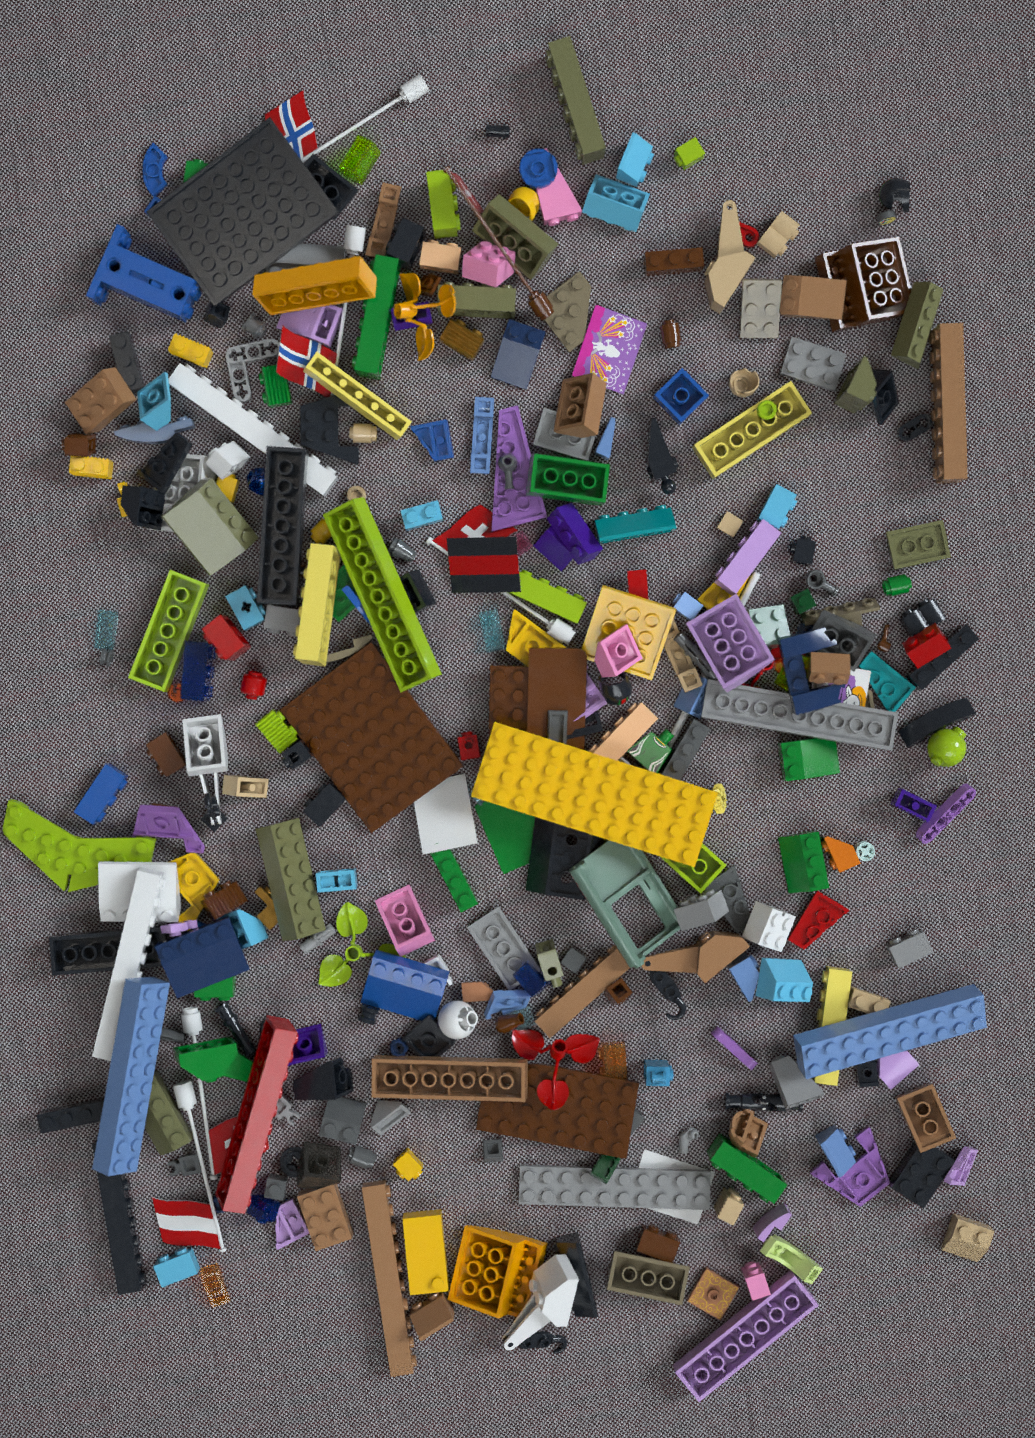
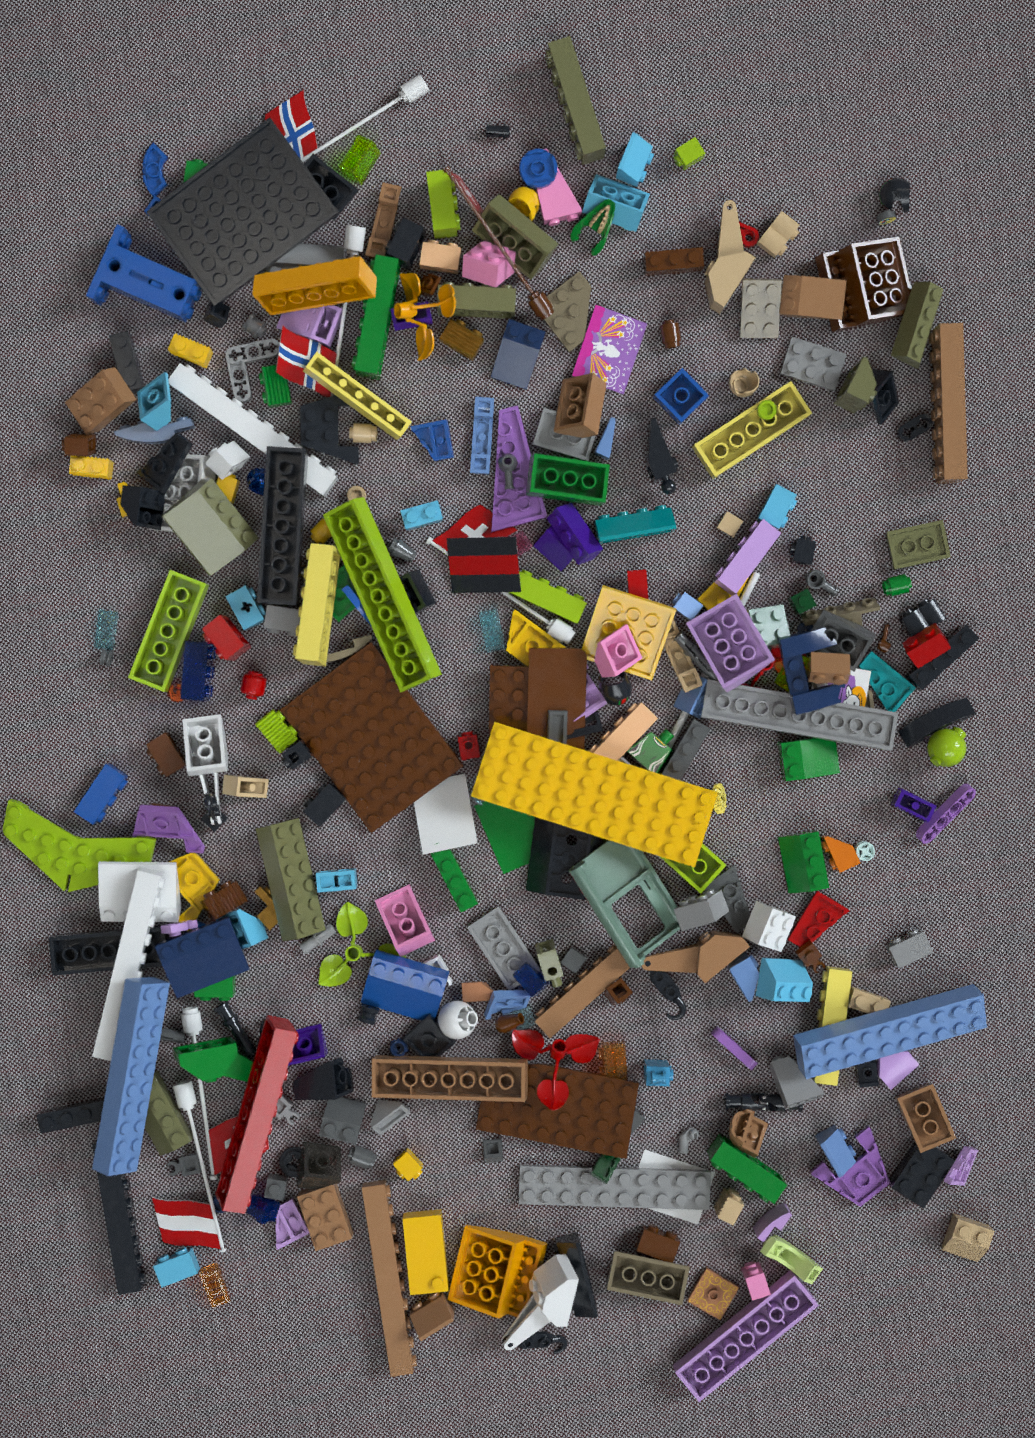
(599, 220): none -> green animal
(810, 955): none -> reddish brown plate

